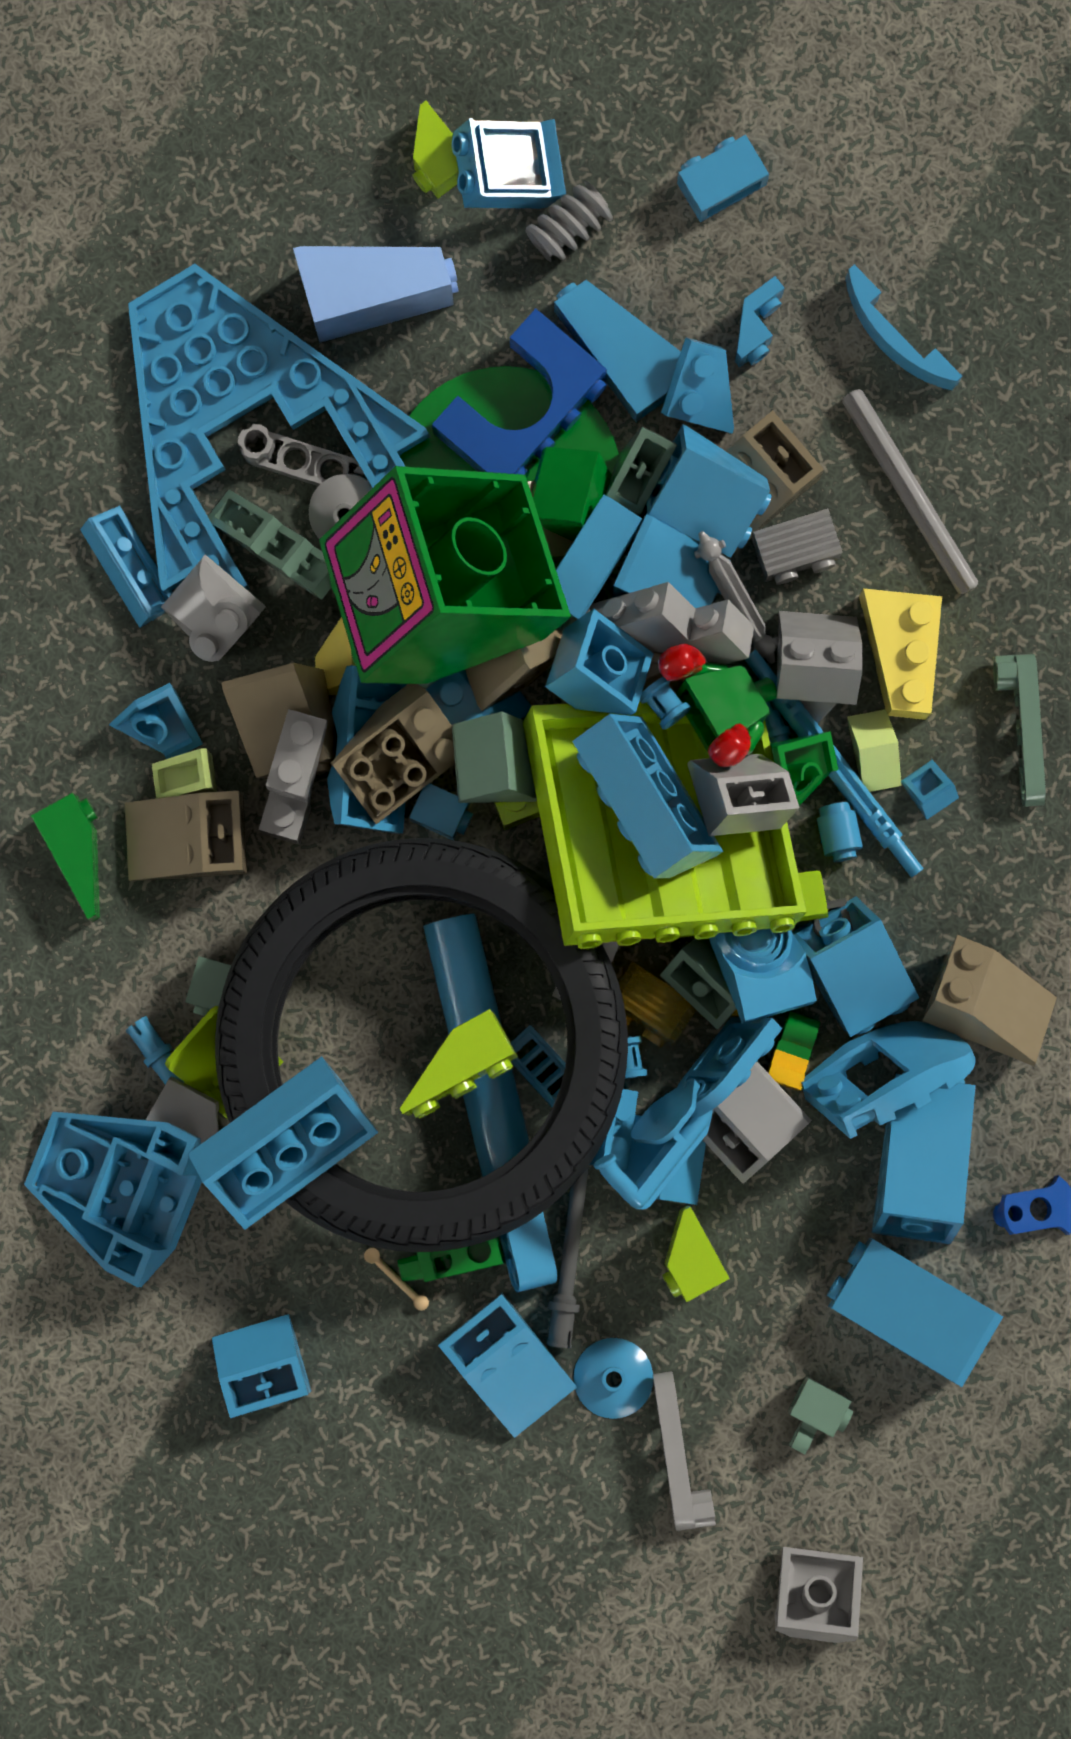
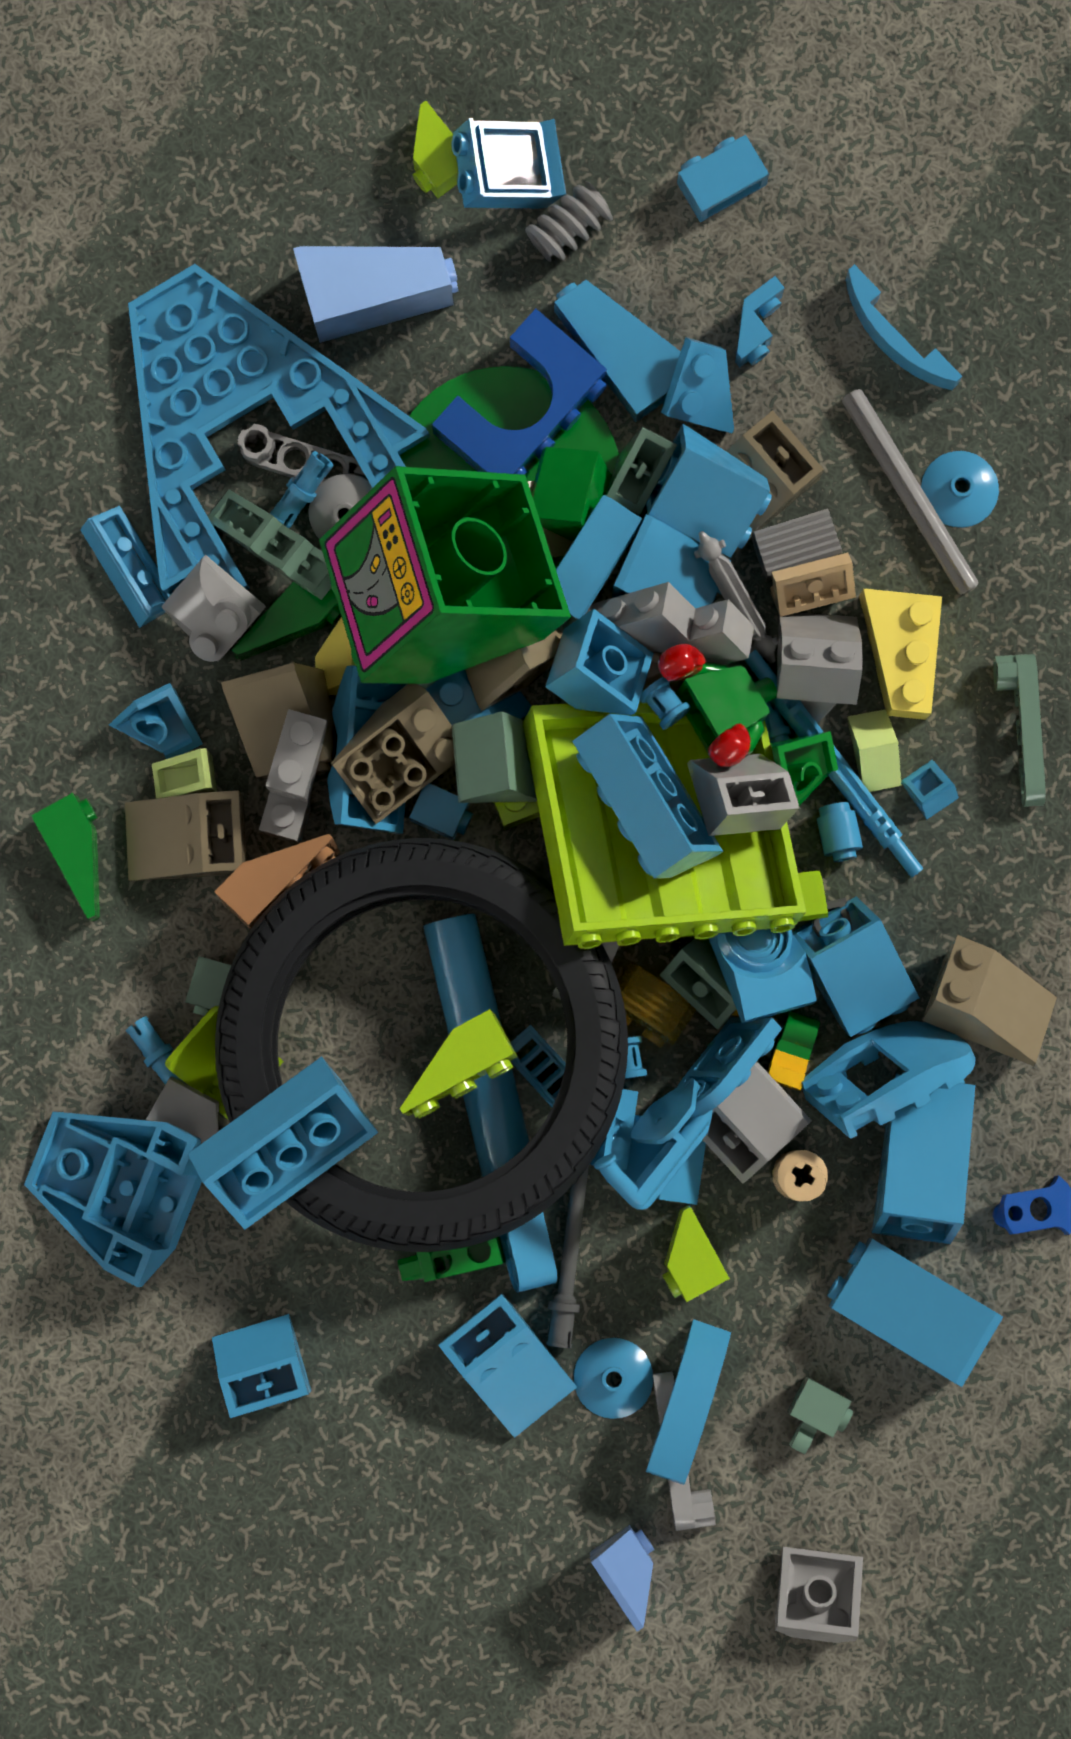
(265, 878): none -> medium nougat slope
(288, 618): none -> green slope
(302, 489): none -> dark azure pin
(372, 1256): tan hinge -> none
(626, 1571): none -> medium blue slope
(689, 1402): none -> dark azure slope
(813, 584): none -> tan bracket
(815, 1171): none -> tan piece
(960, 508): none -> dark azure dish

